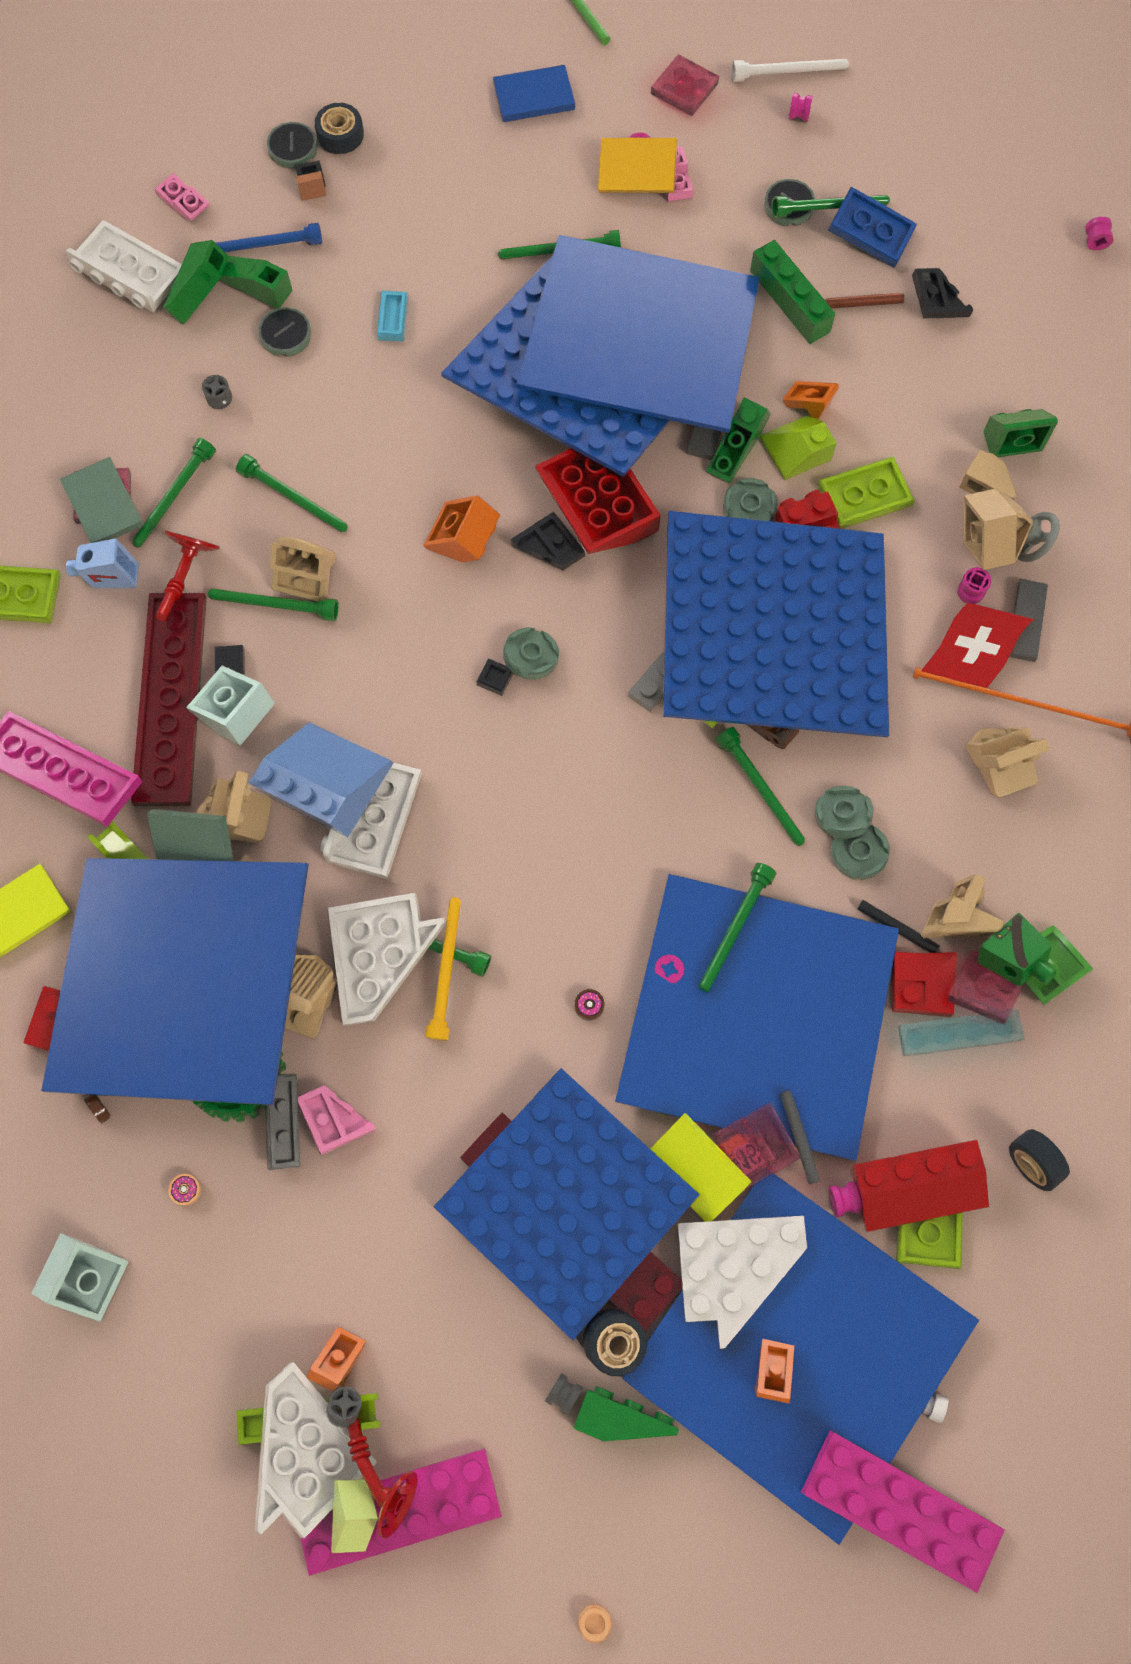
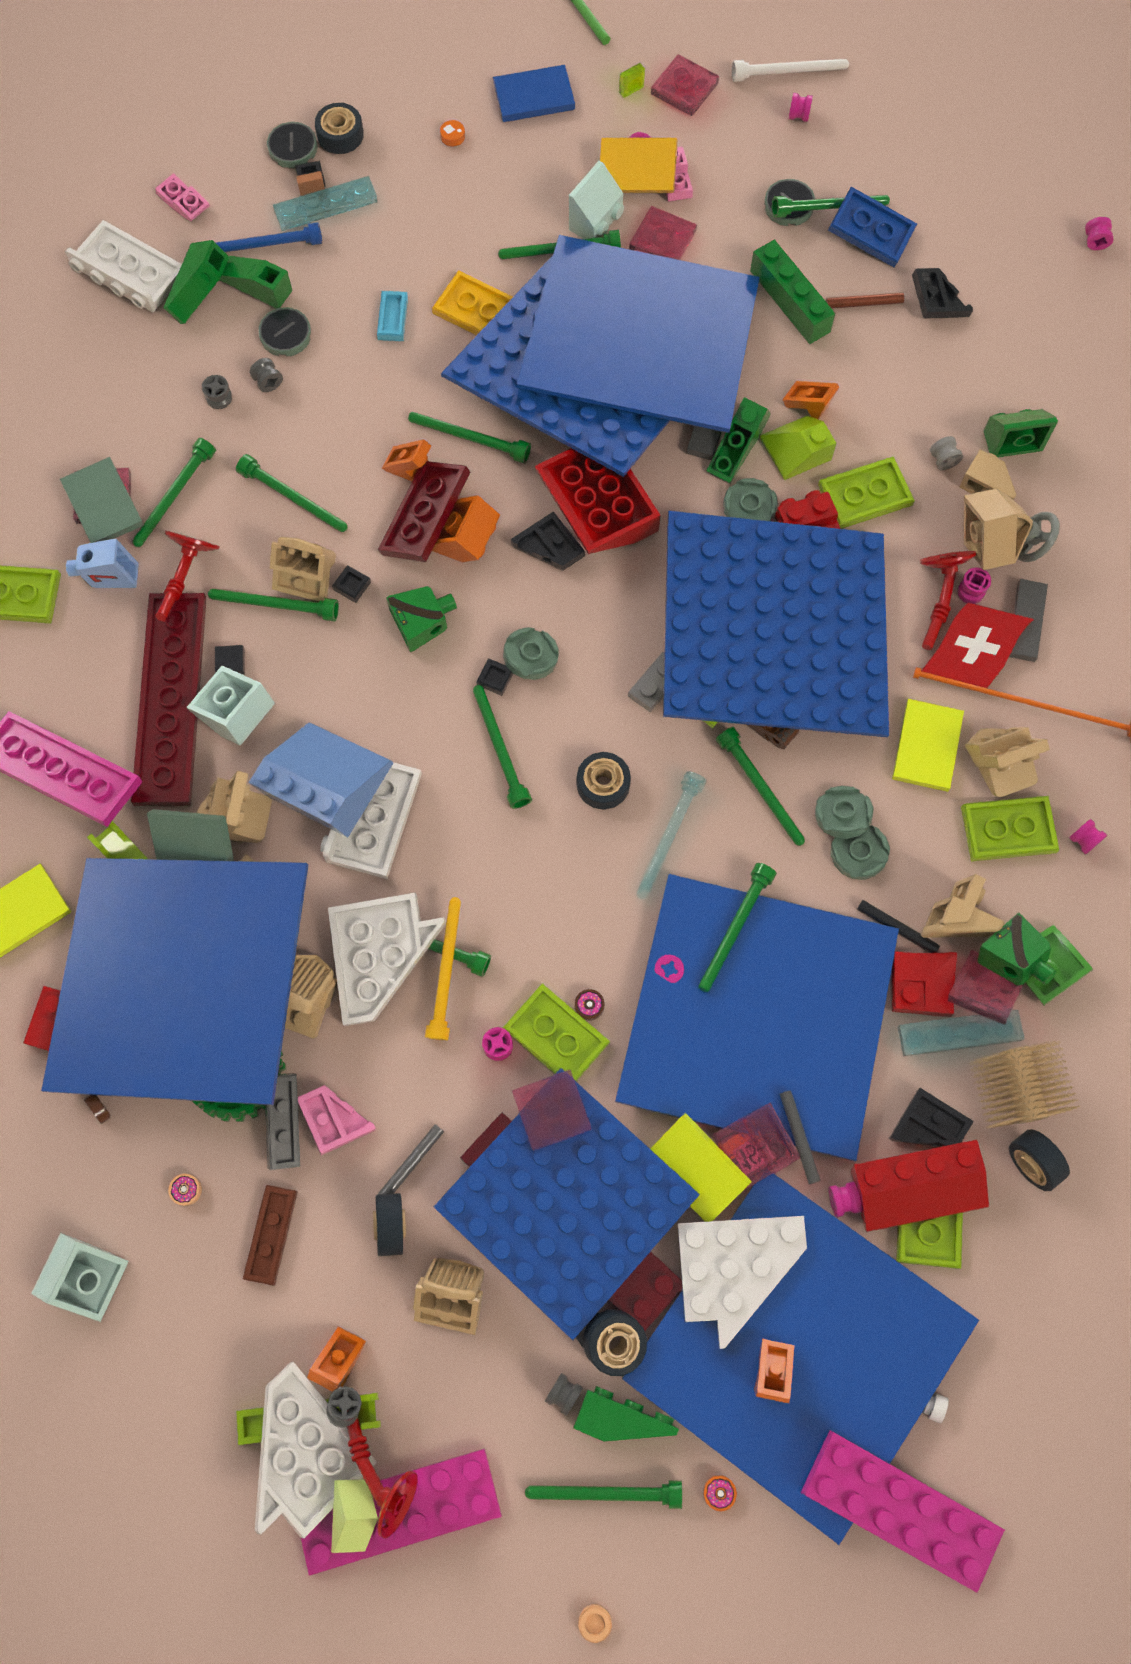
(266, 375): none -> dark grey wheel
(270, 1235): none -> copper tile
(325, 203): none -> clear light blue plate
(351, 584): none -> black tile
(389, 1224): none -> black wheel
(407, 458): none -> orange slope
(412, 1161): none -> dark grey bar
(420, 615): none -> green torso
(424, 511): none -> dark red plate
(450, 1295): none -> tan piece
(452, 133): none -> orange tile
(469, 303): none -> yellow tile
(495, 1039): none -> dark pink wheel
(518, 450): none -> green piece
(518, 795): none -> green piece
(551, 1110): none -> clear pink plate
(556, 1033): none -> lime tile
(595, 203): none -> light aqua slope
(603, 765): none -> wheel
(631, 80): none -> clear neon green tile
(663, 234): none -> clear pink plate
(668, 1494): none -> green piece
(692, 784): none -> clear light blue piece
(719, 1493): none -> tile
(928, 745): none -> neon yellow tile
(930, 1122): none -> black wing
(946, 453): none -> light grey wheel
(949, 566): none -> red dish
(1009, 828): none -> lime tile
(1023, 1084): none -> tan piece
(1088, 836): none -> dark pink wheel

